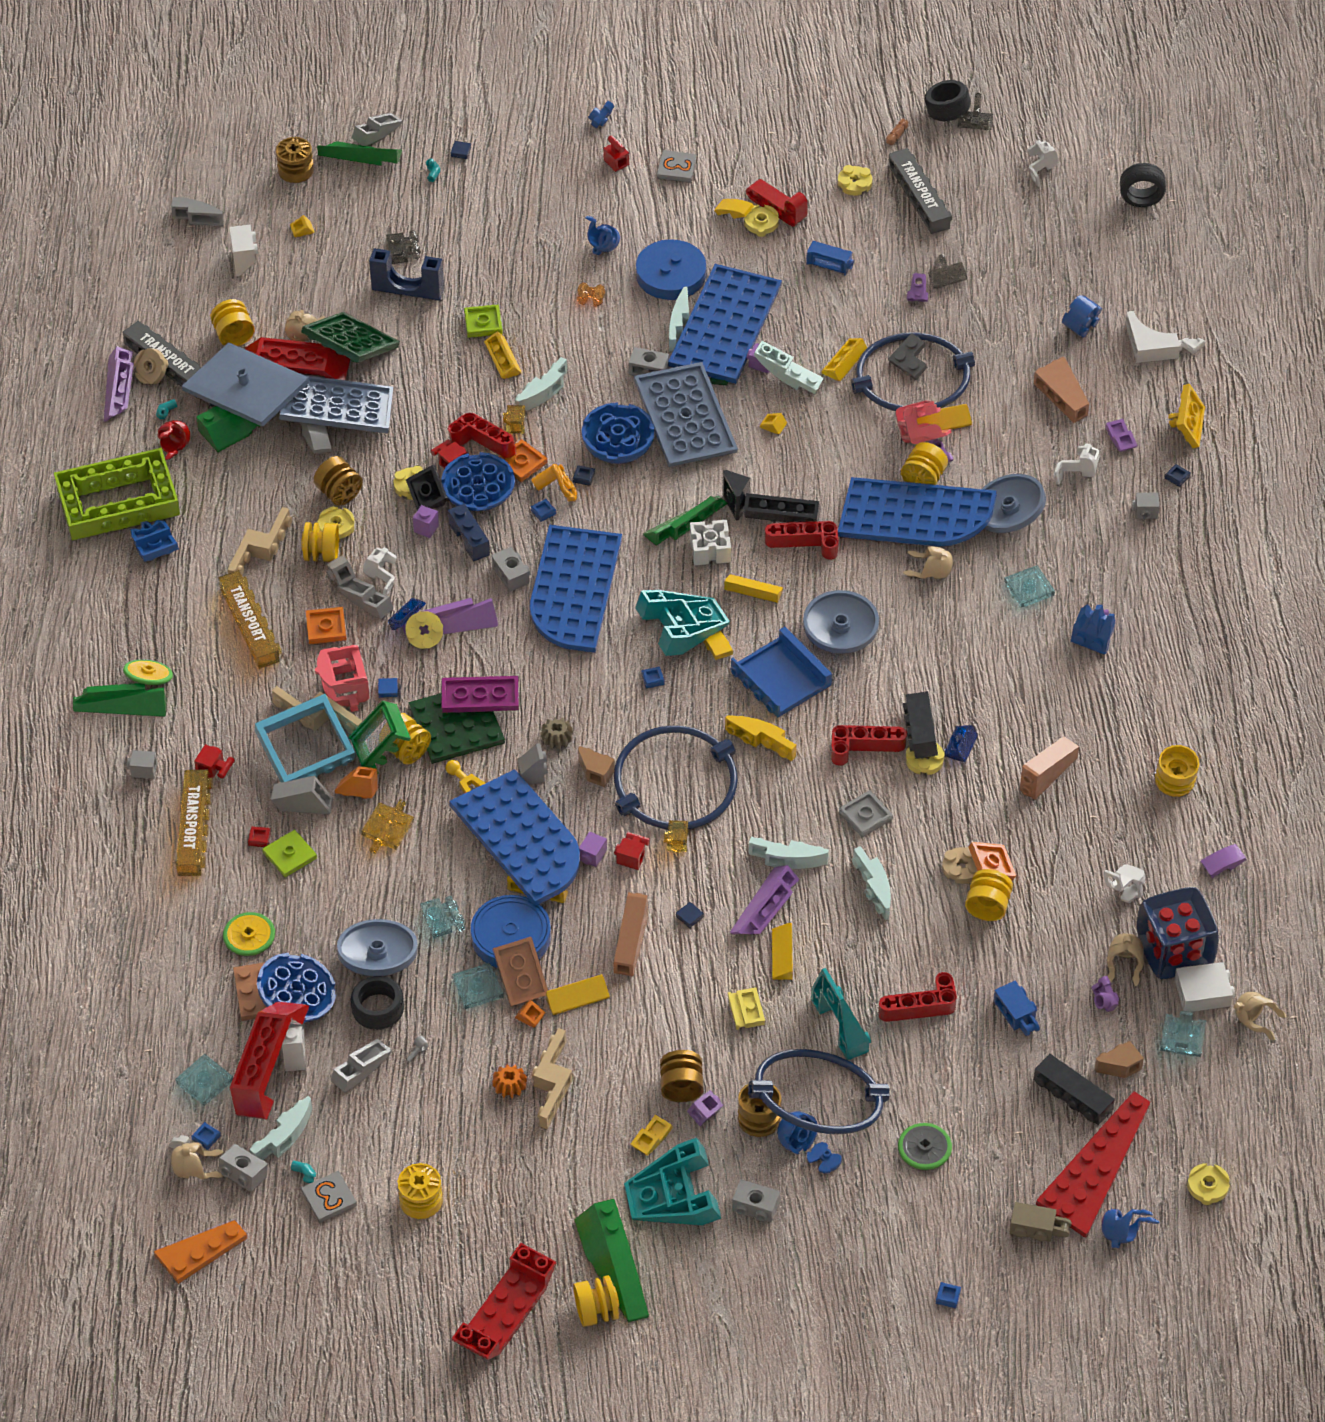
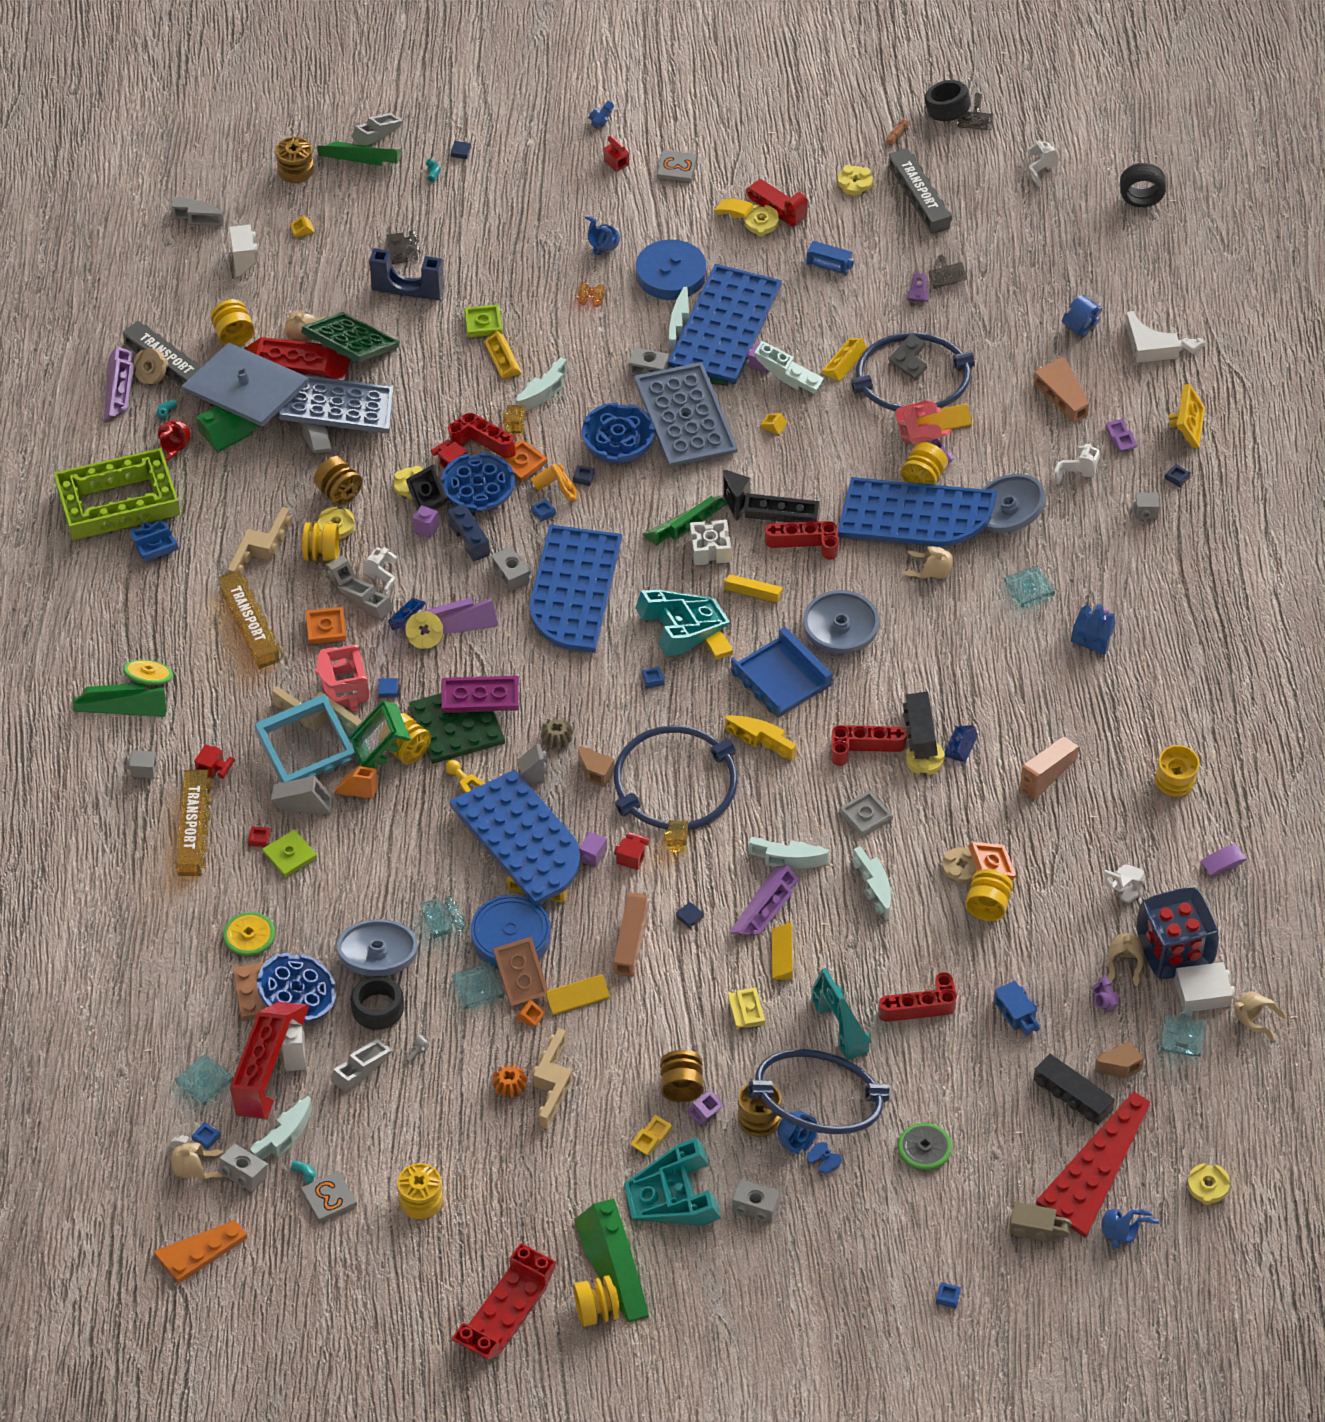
(387, 826): clear yellow plate -> none

